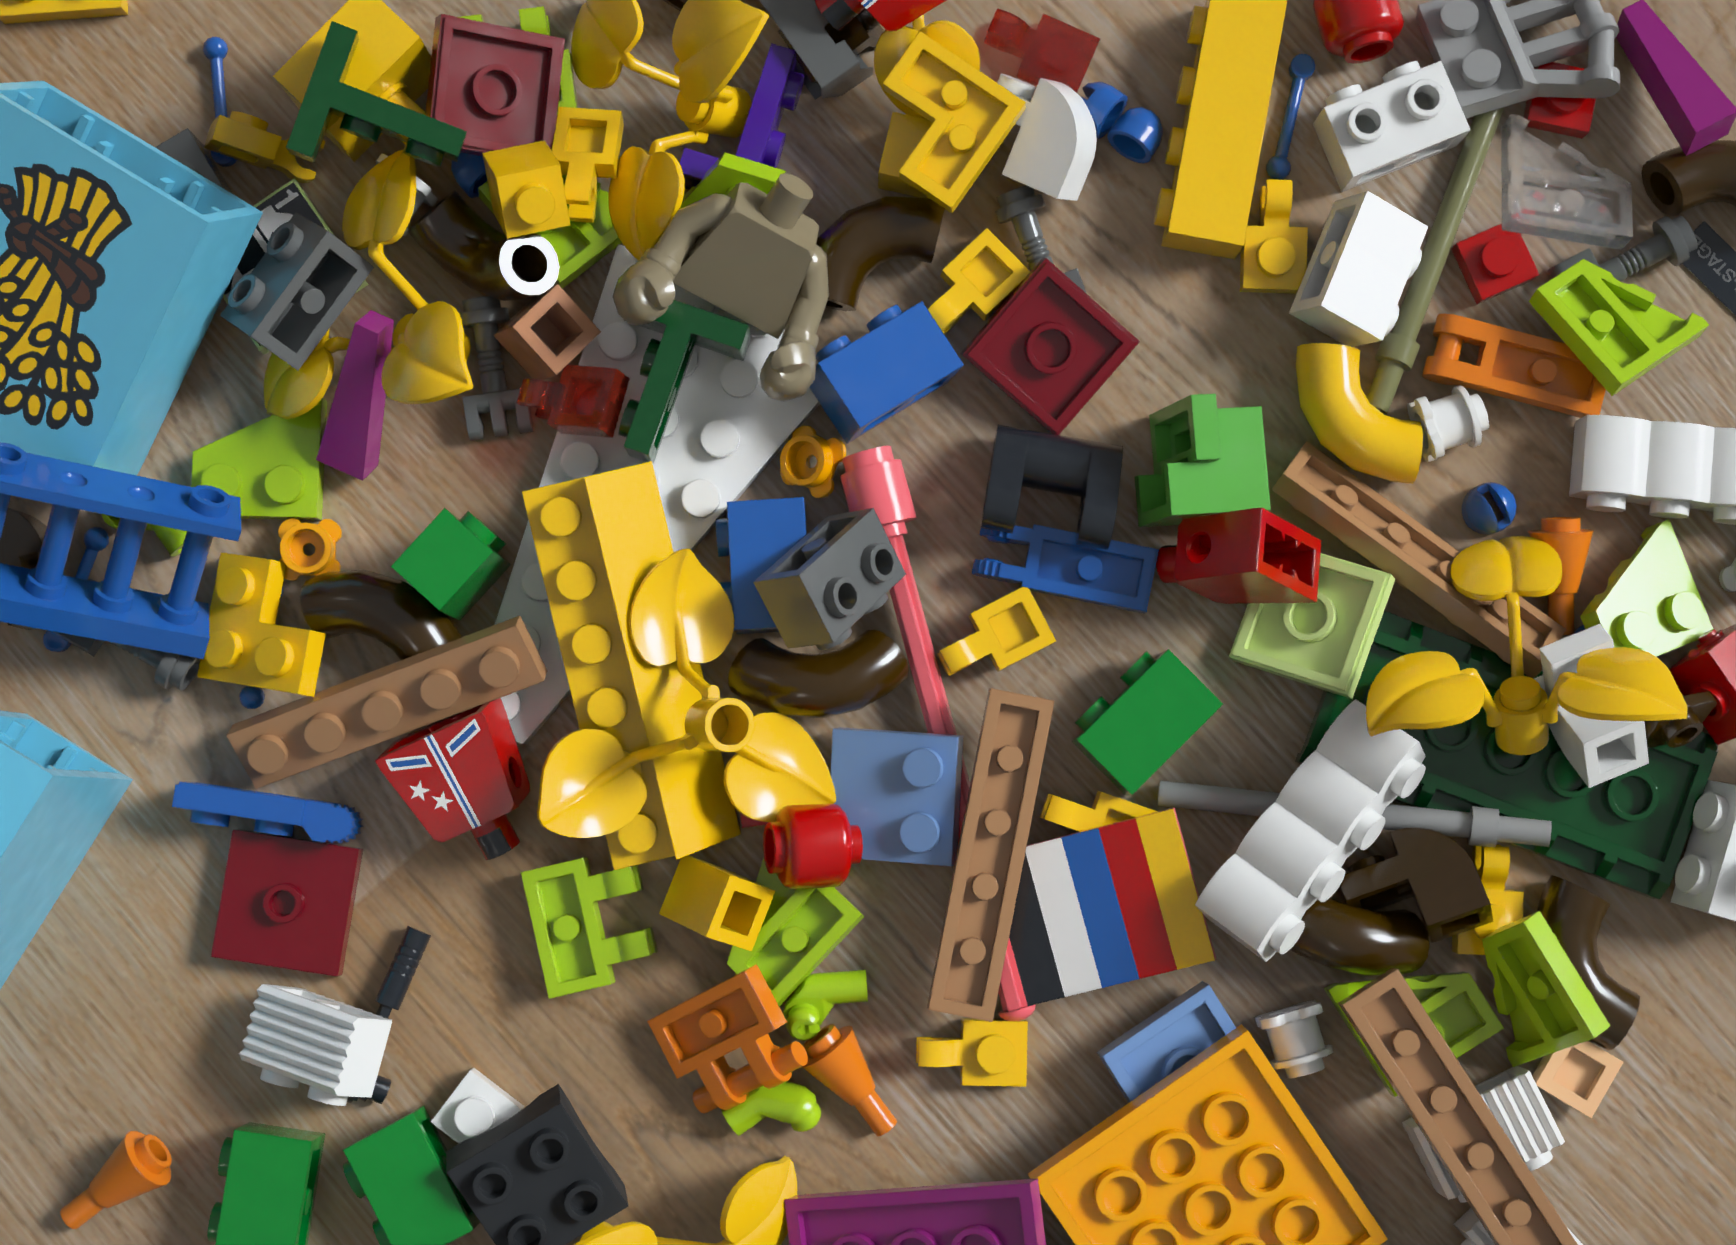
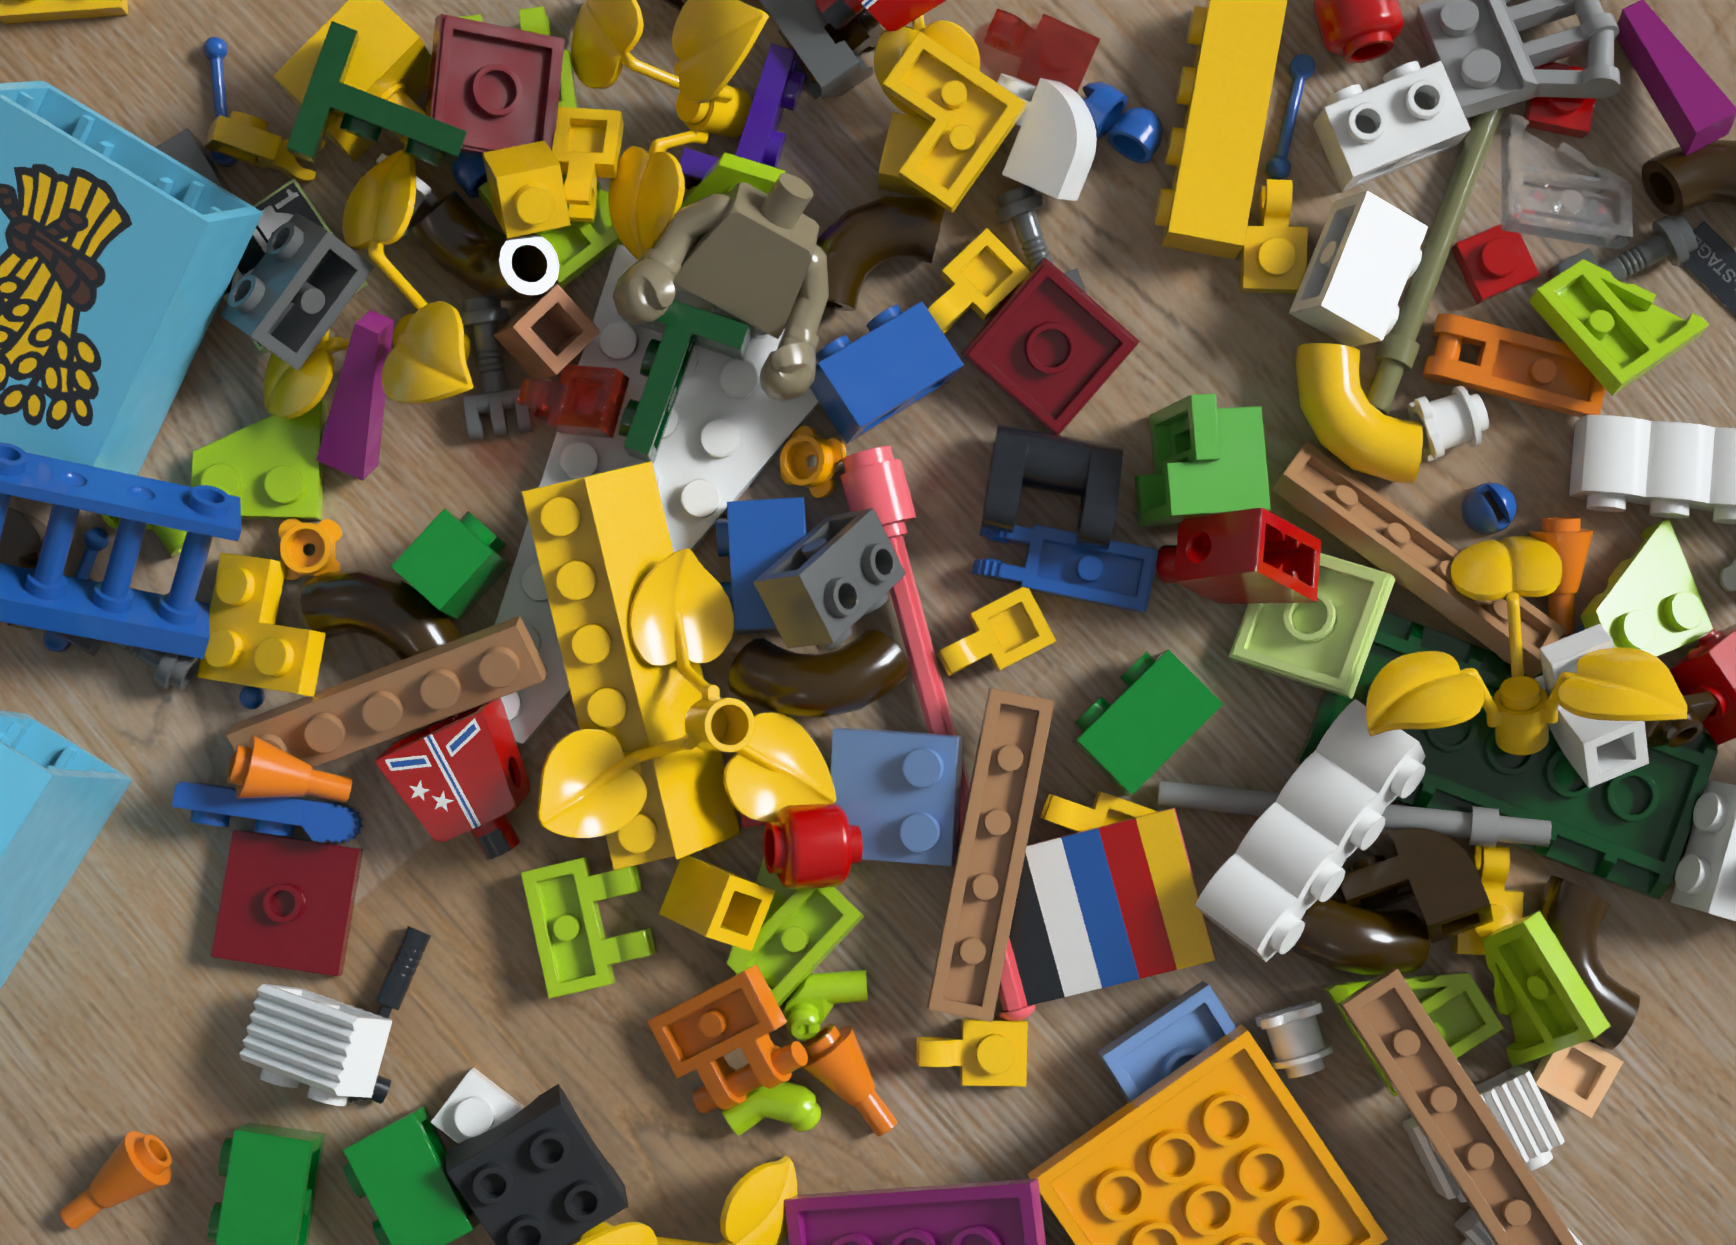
(272, 773): none -> orange cone

